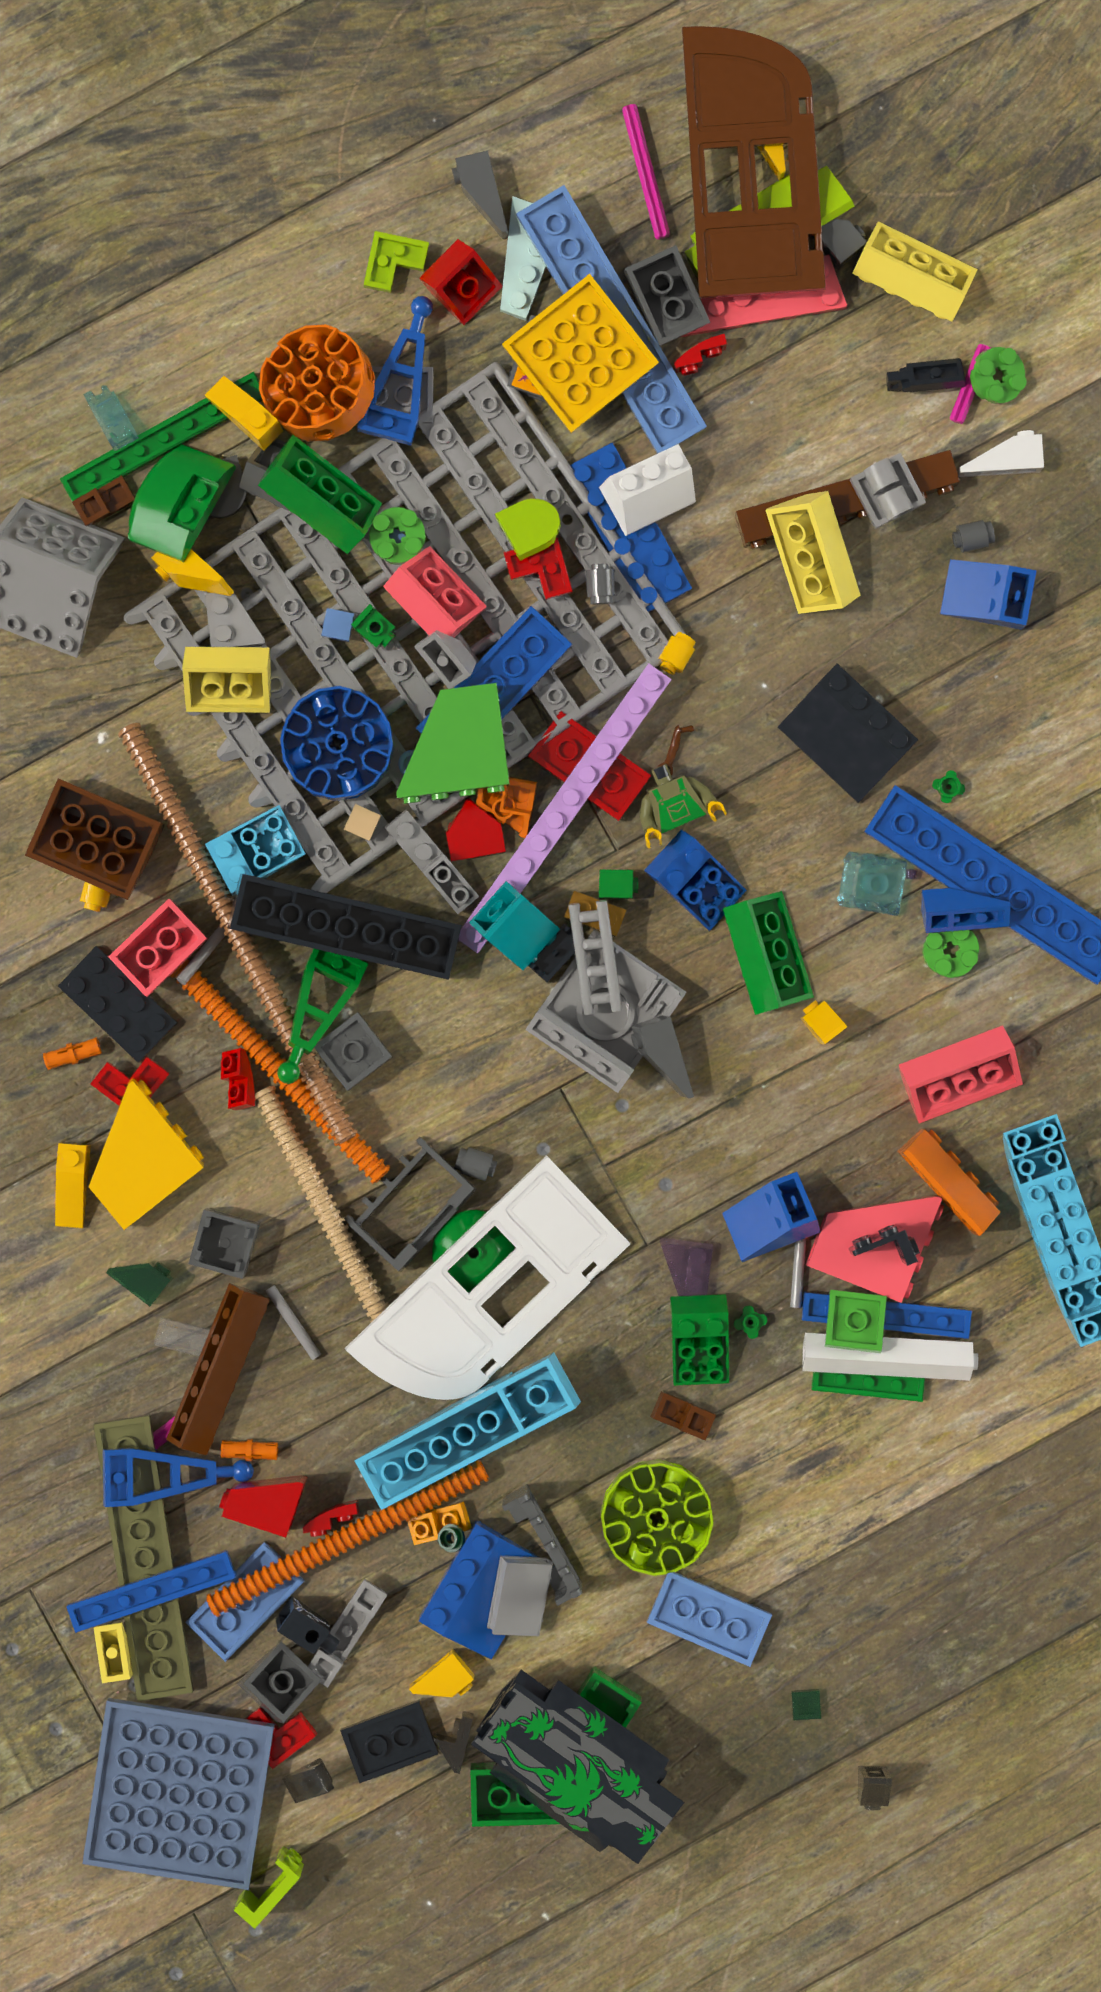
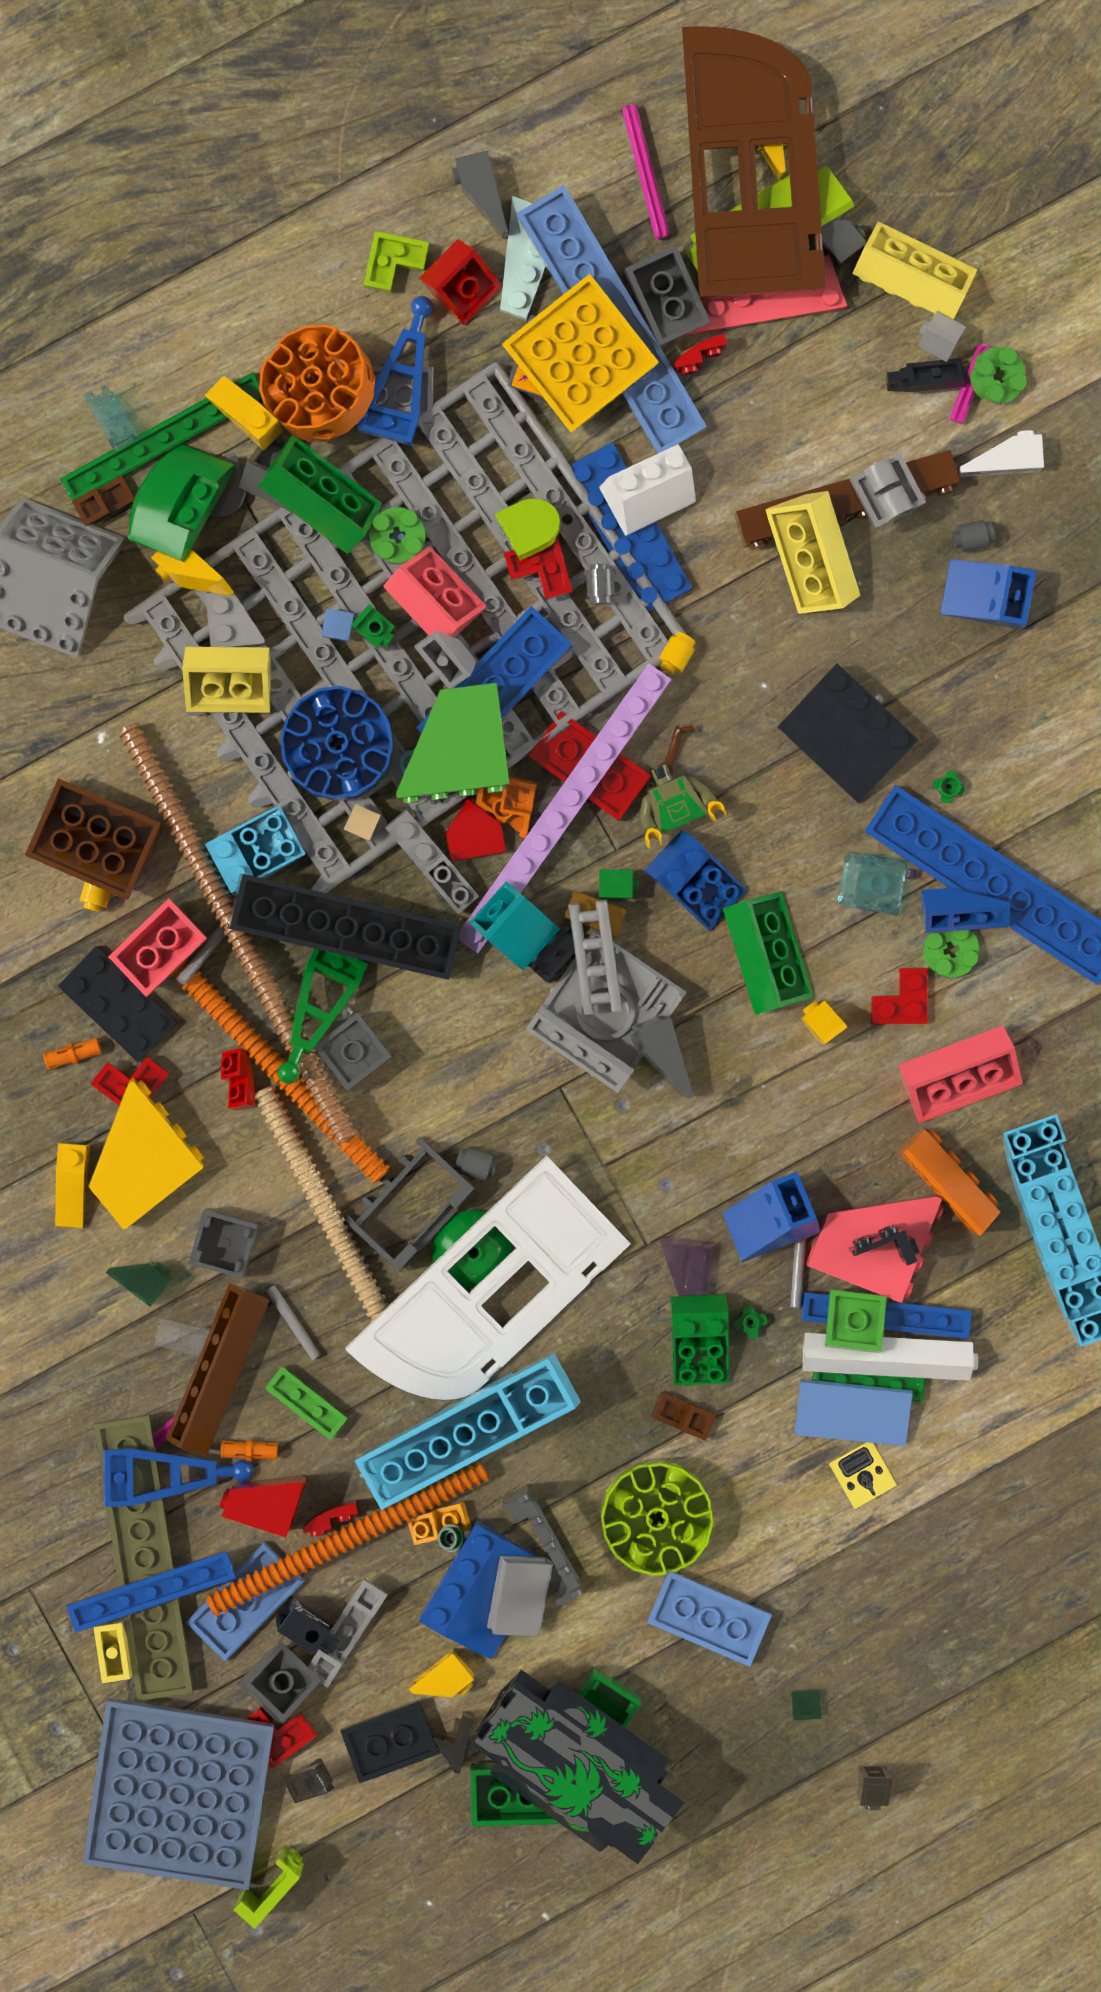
(306, 1403): none -> bright green plate
(853, 1412): none -> medium blue tile
(862, 1474): none -> light yellow sticker
(909, 1006): none -> red plate
(940, 335): none -> light grey brick

